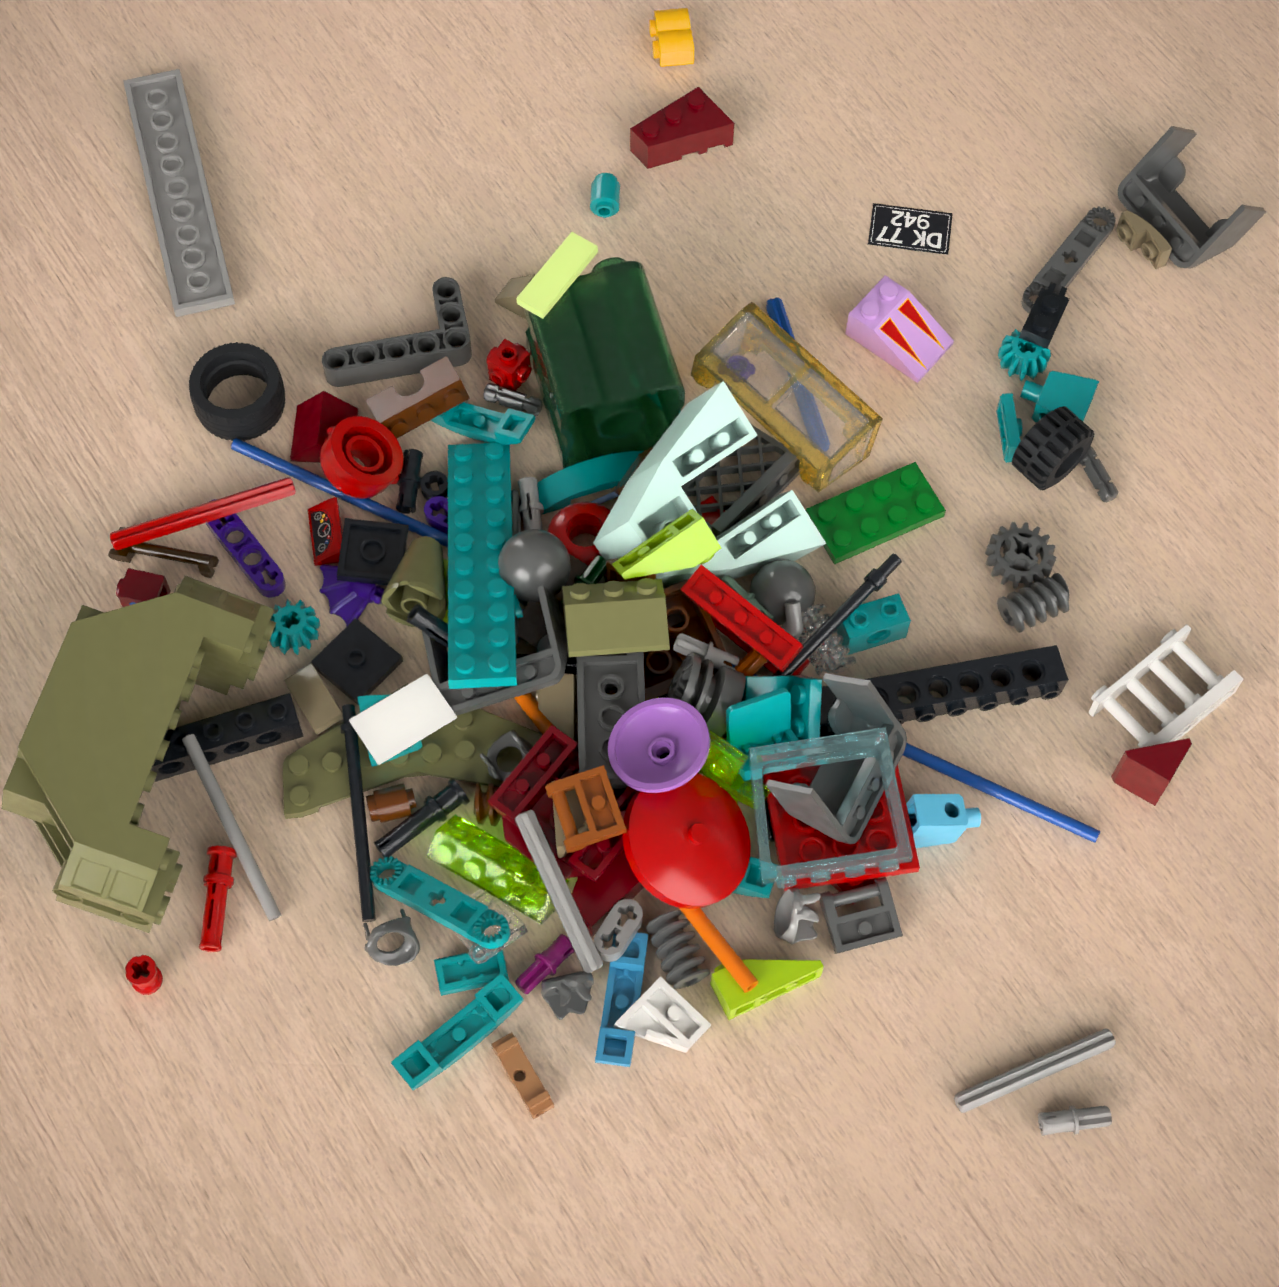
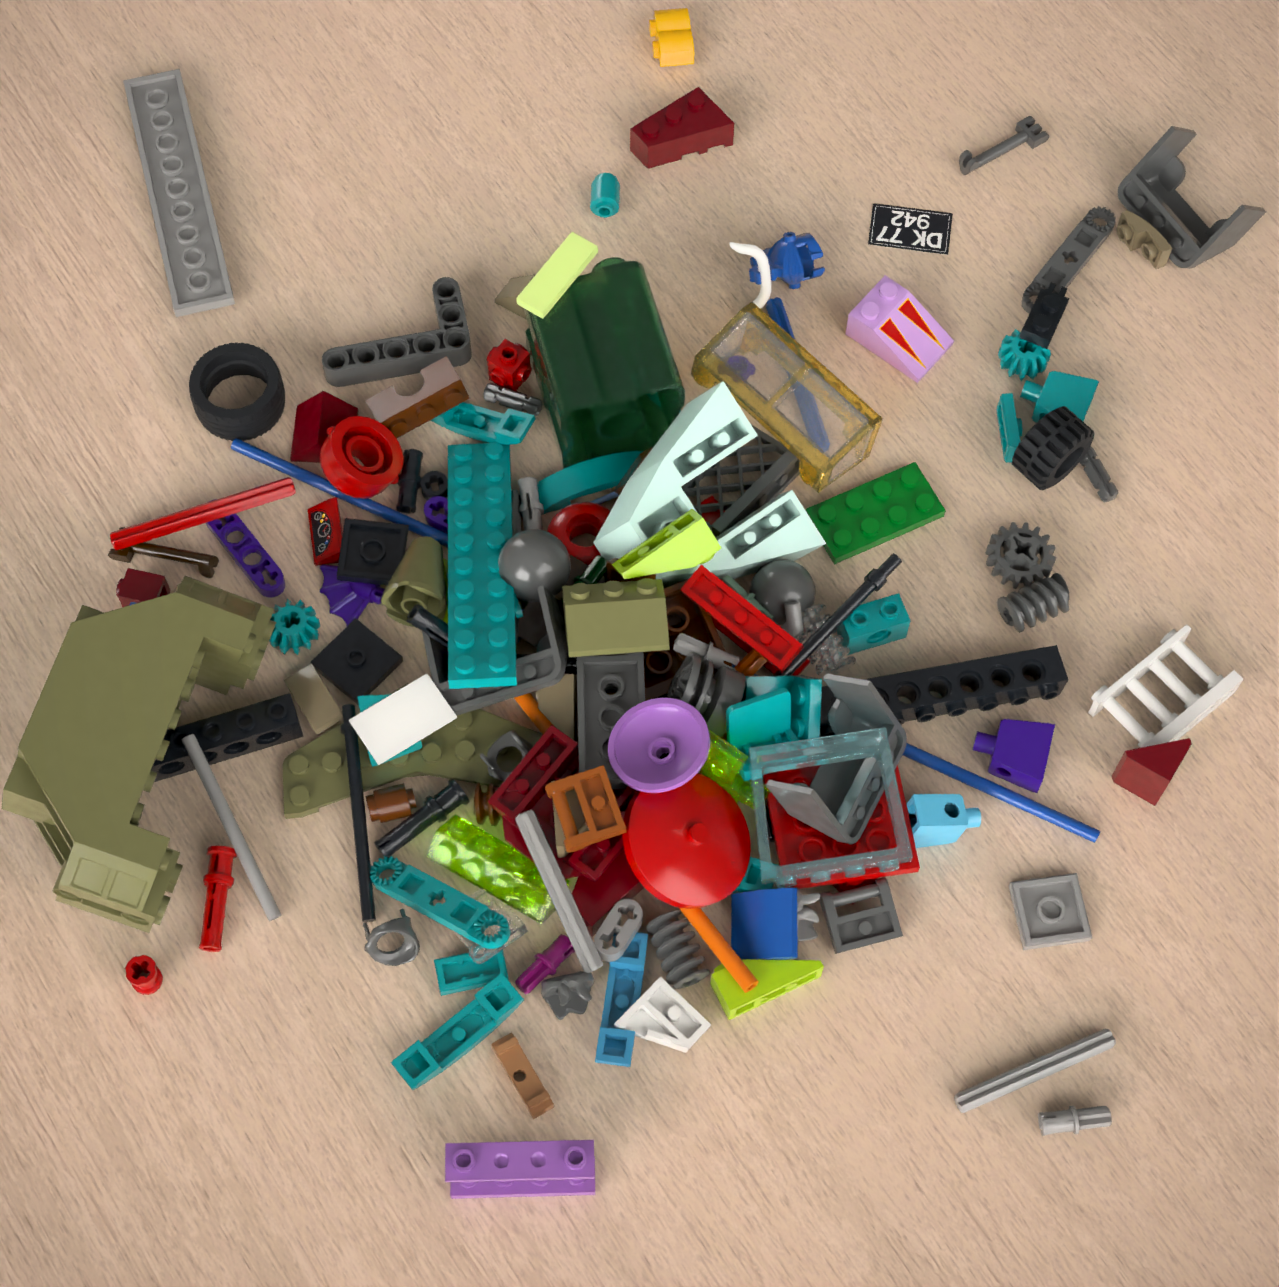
(520, 1169): none -> medium lavender fence
(765, 924): none -> blue slope
(786, 259): none -> blue helmet
(1017, 751): none -> dark purple torso
(1025, 133): none -> dark grey hinge
(1050, 911): none -> light grey tile

